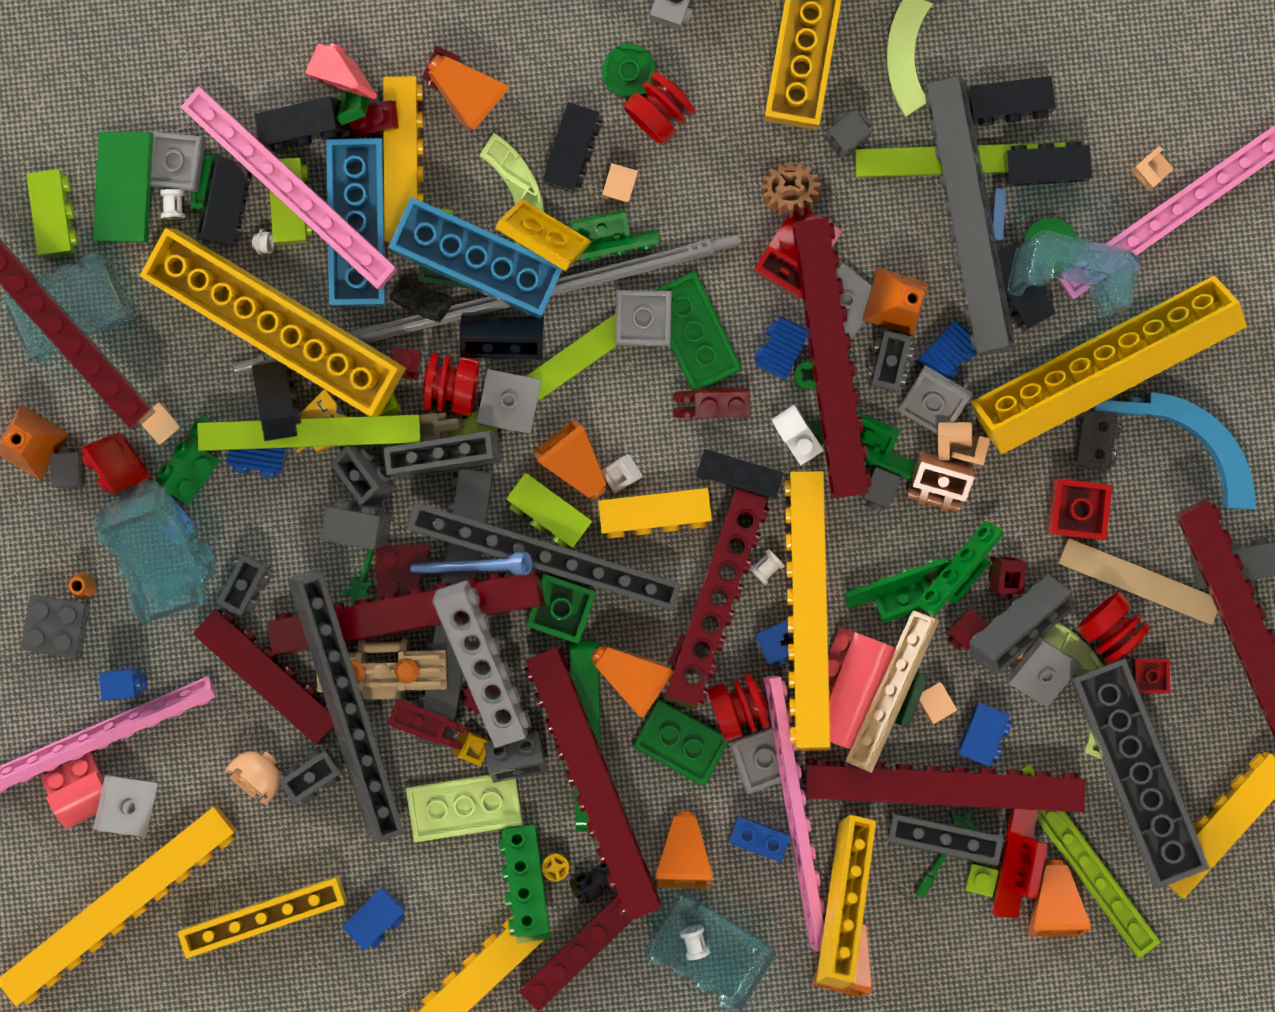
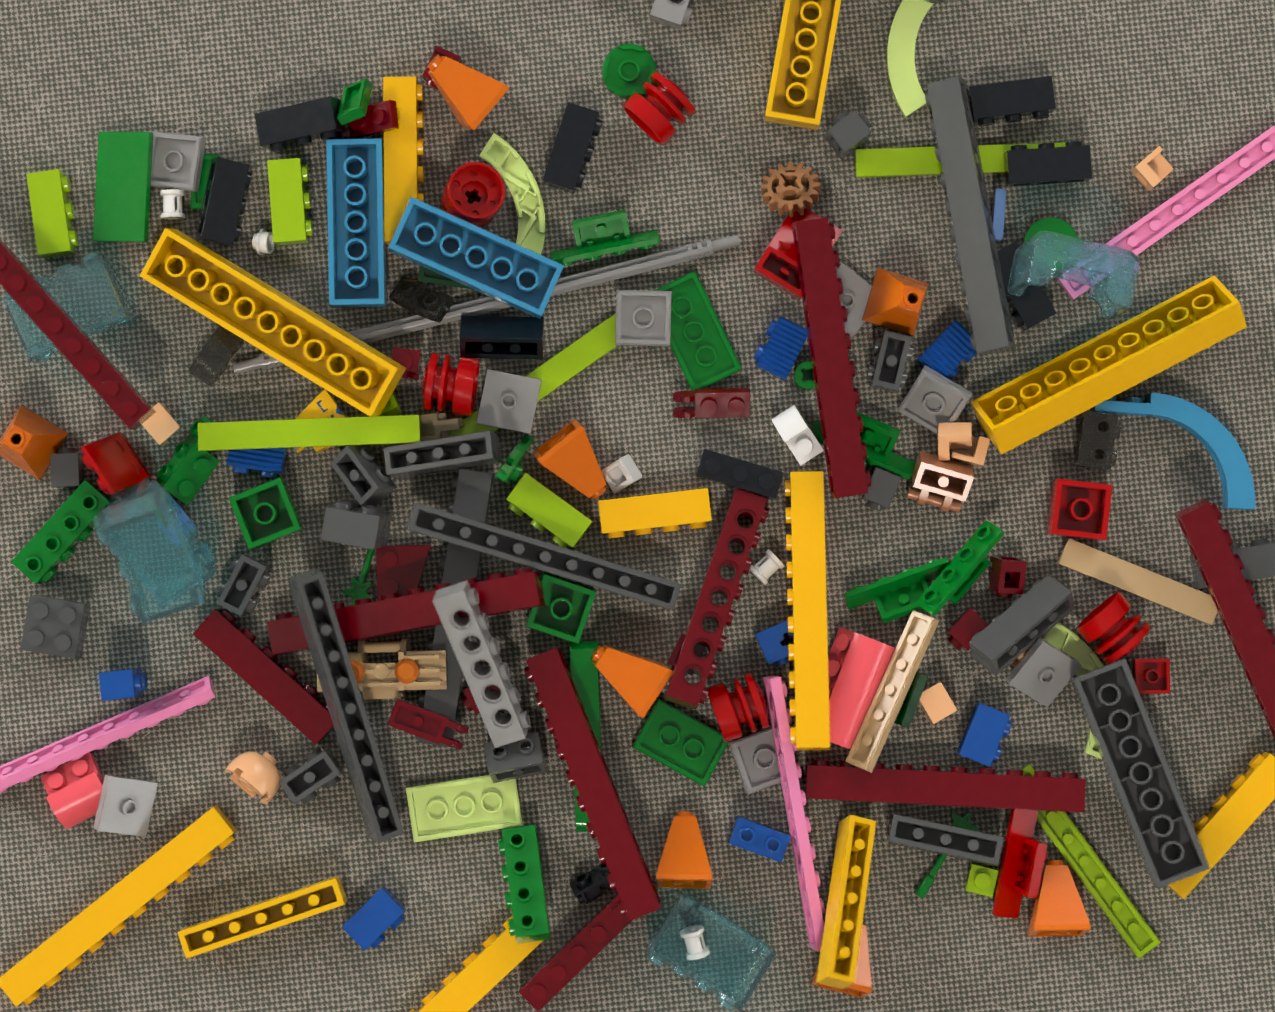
(61, 533): none -> green brick
(88, 585): orange cone -> none
(214, 355): none -> clear smoke slope
(266, 513): none -> green brick
(276, 400): black brick -> none
(289, 188): bright pink plate -> none
(338, 70): coral slope -> none
(472, 749): yellow slope -> none
(483, 185): none -> red wheel
(513, 470): none -> green wing
(518, 564): medium blue piece -> none
(543, 234): yellow tile -> none
(552, 868): yellow wheel -> none
(620, 183): light nougat panel -> none

